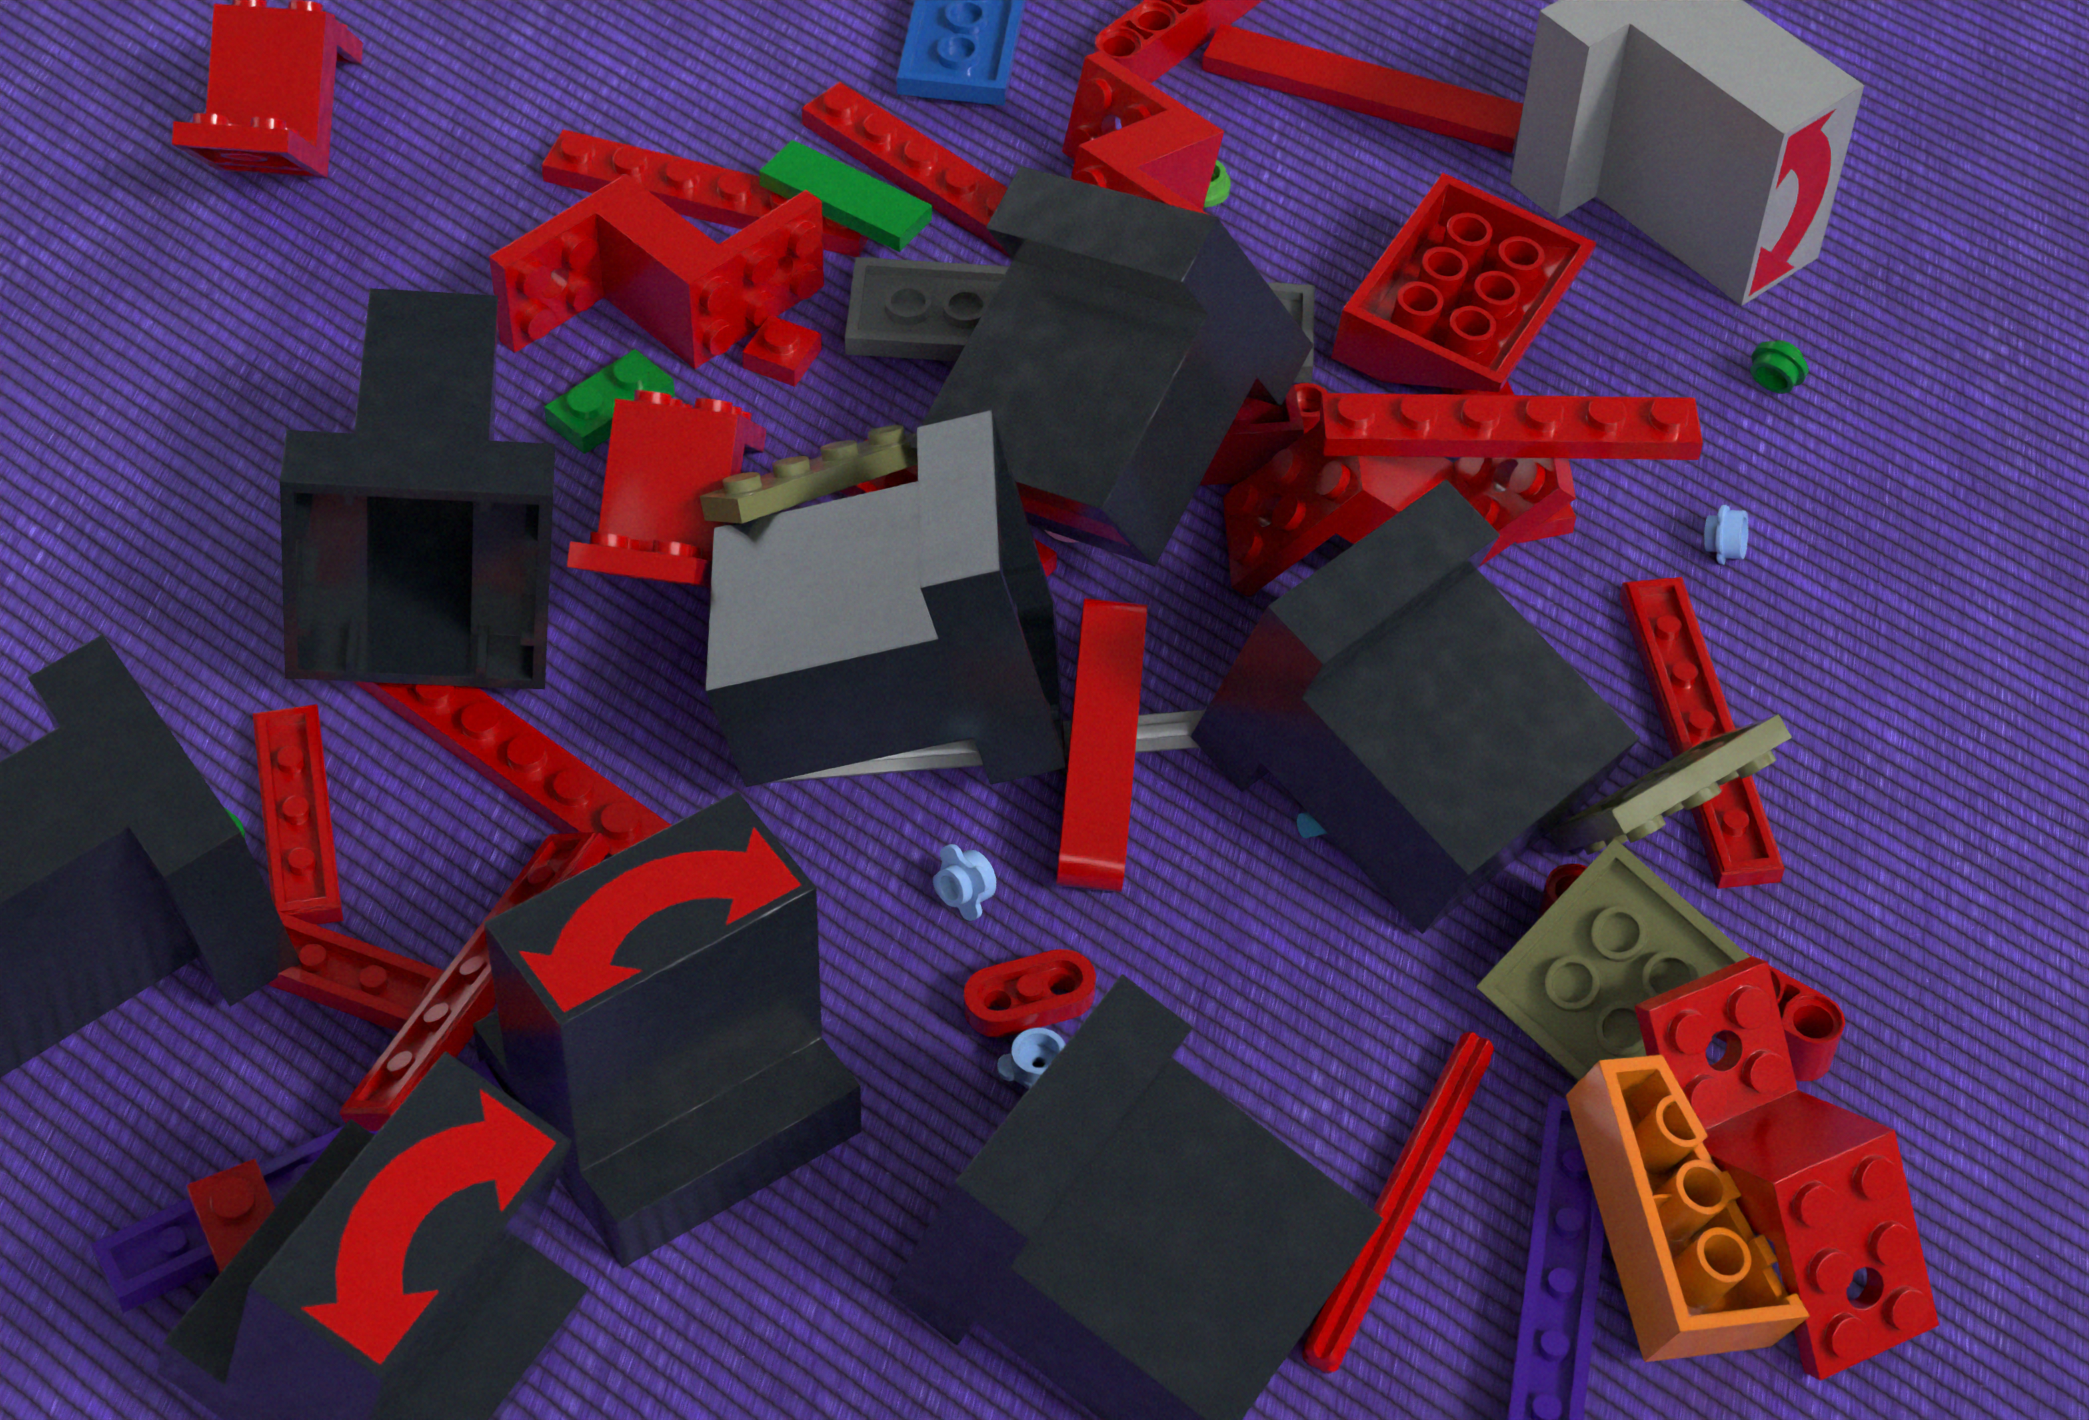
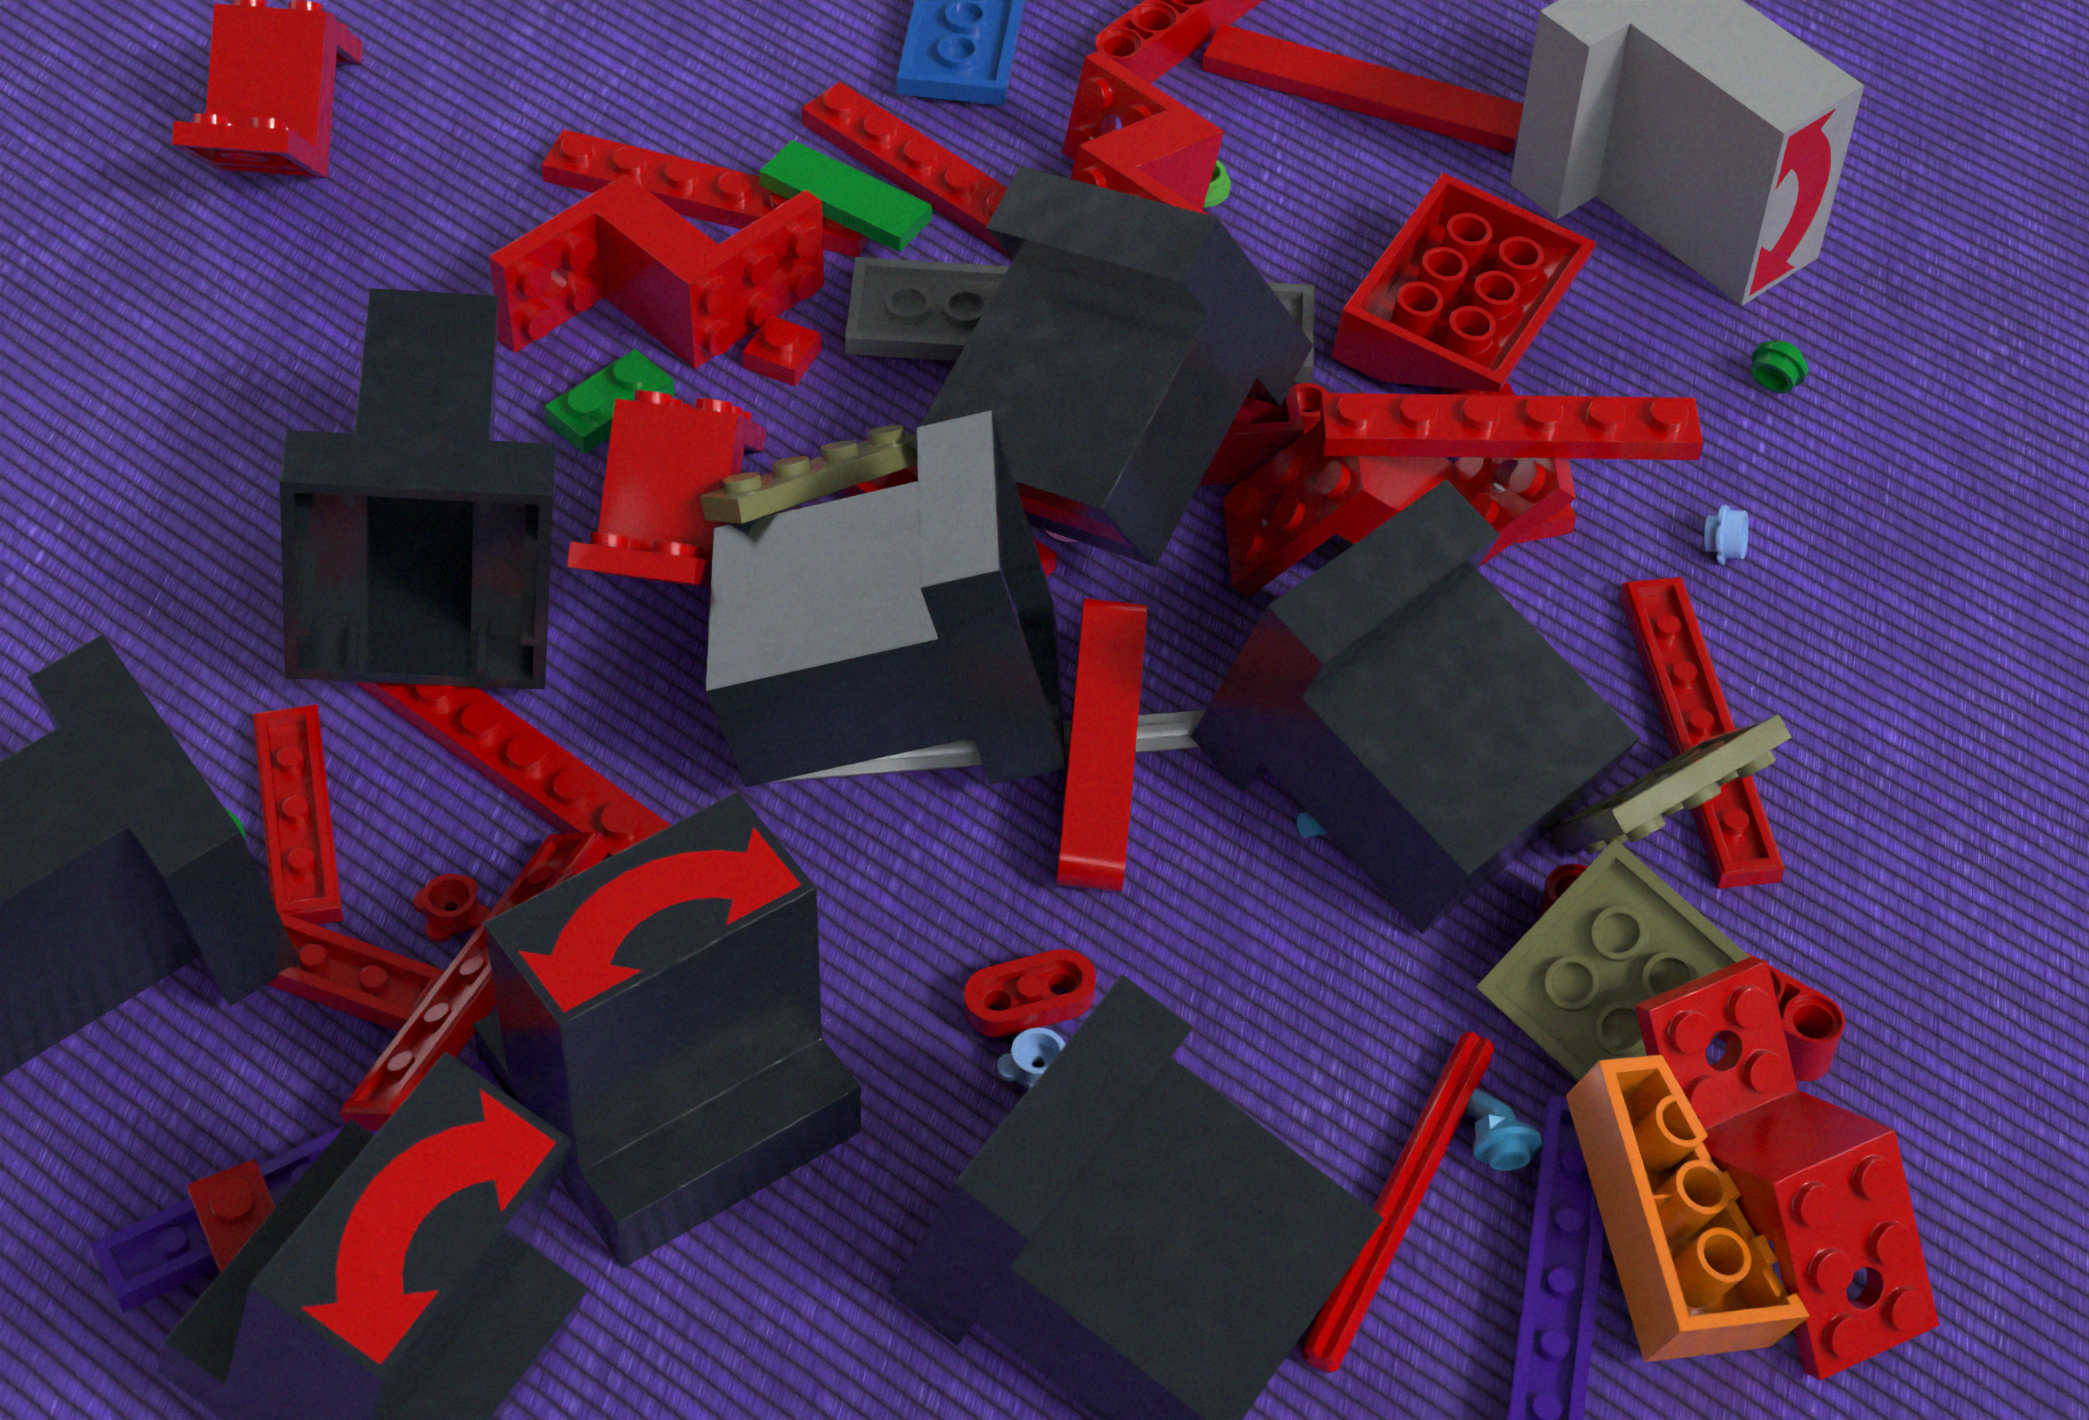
(445, 893): none -> red plate
(964, 880): light blue plate -> none
(1499, 1135): none -> dark azure plate

